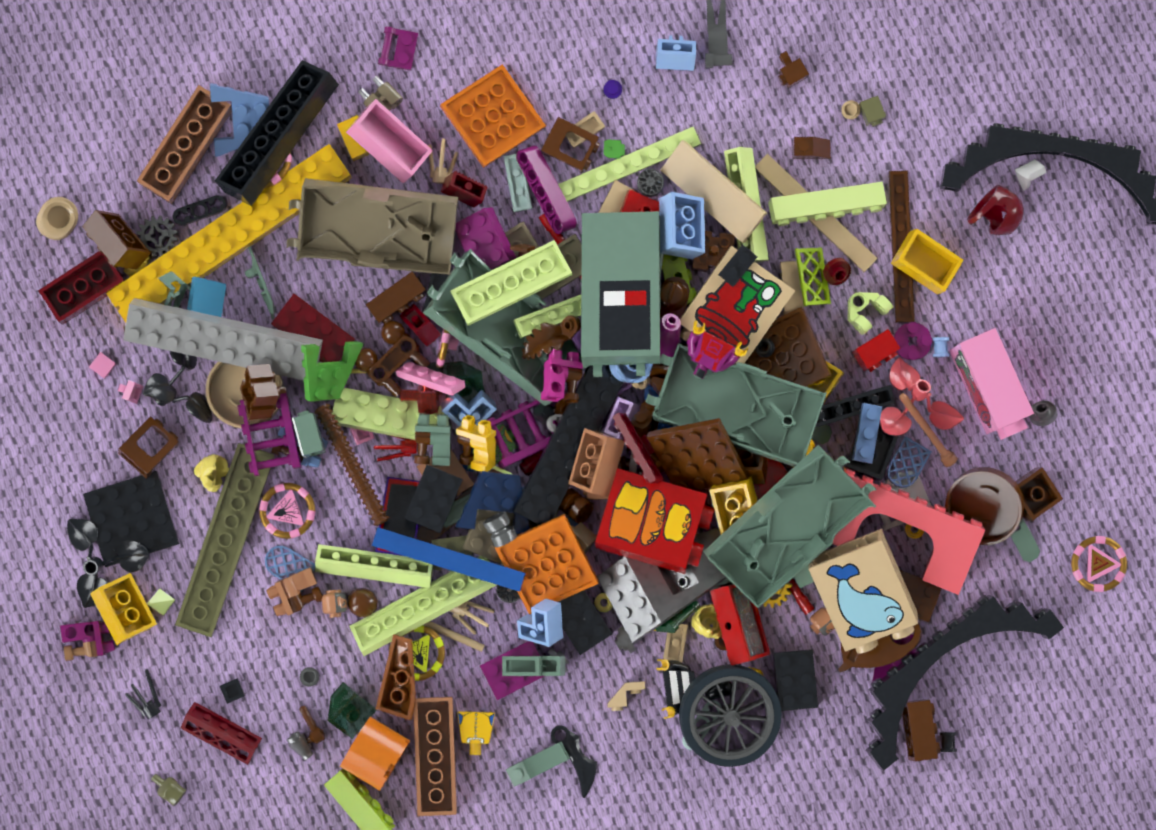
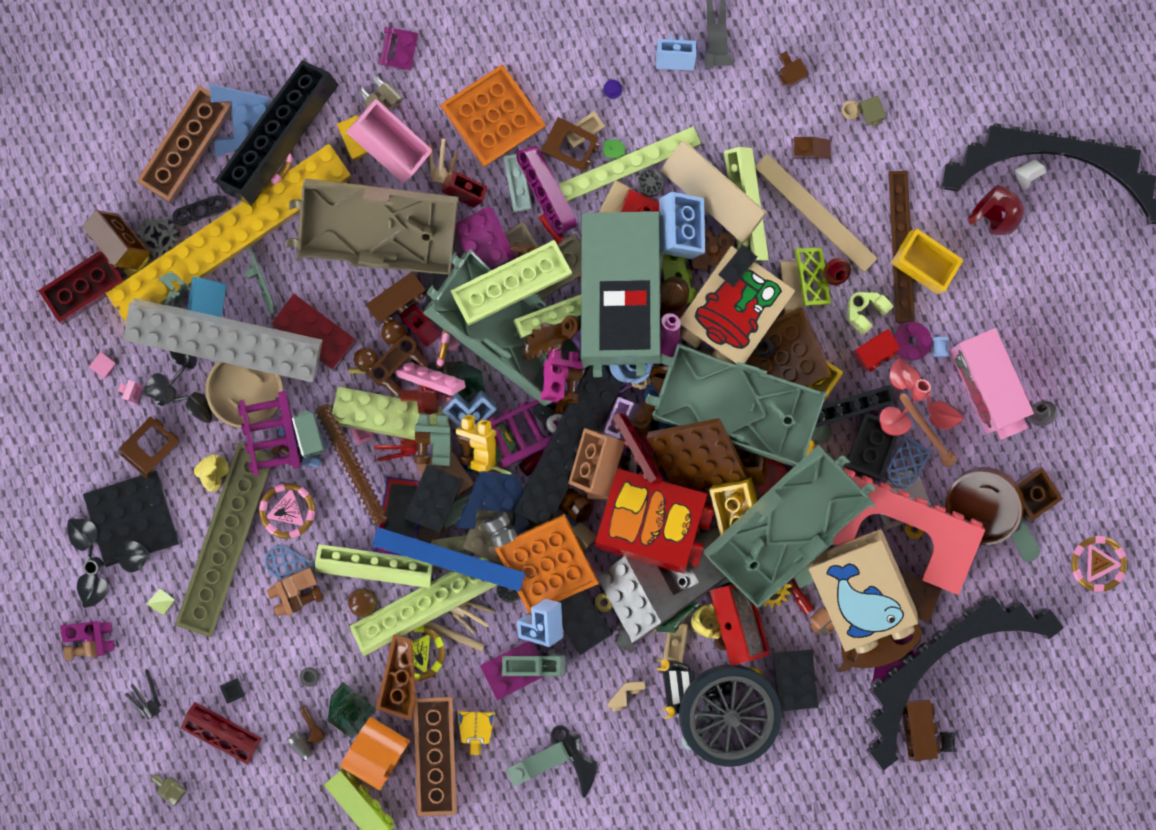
(57, 218): tan piece -> none
(123, 608): yellow brick -> none
(260, 391): reddish brown brick -> none
(327, 379): bright green wing -> none
(334, 603): nougat head -> none
(711, 352): torso -> none
(827, 203): yellowish green brick -> none
(867, 433): medium blue plate -> none

